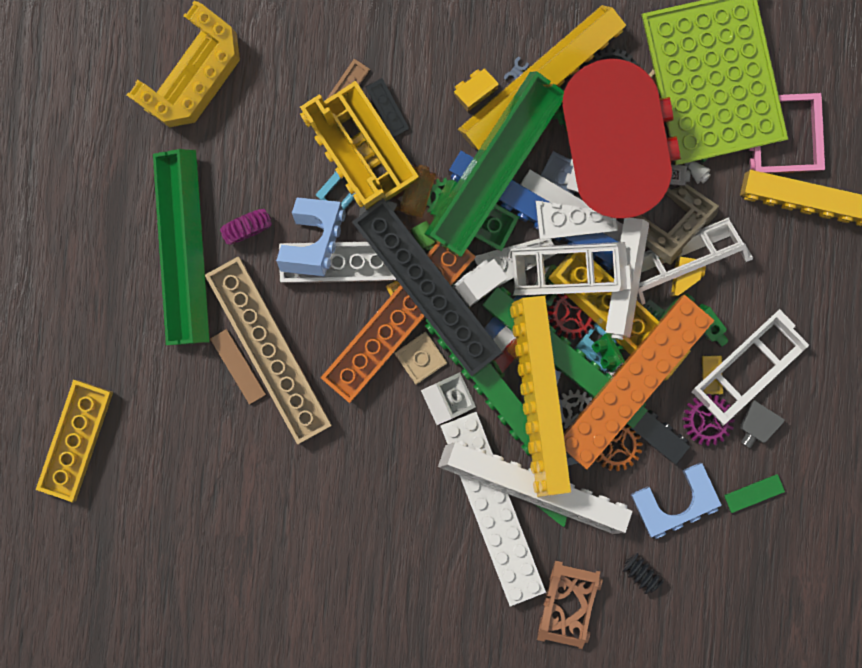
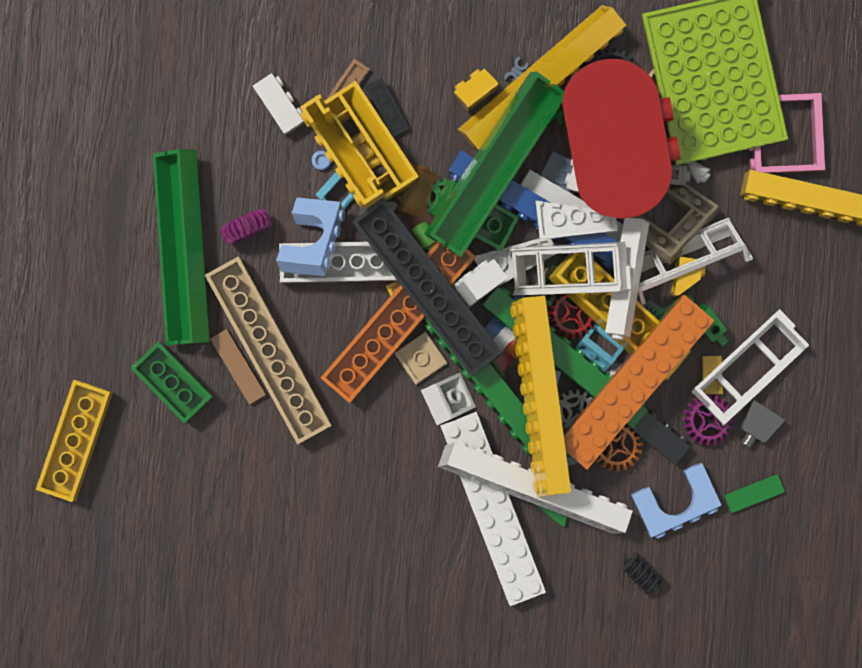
(172, 382): none -> green brick
(197, 73): yellow wedge -> none
(279, 103): none -> white brick
(320, 160): none -> light blue tile
(557, 580): nougat fence -> none
(610, 352): green hips -> none

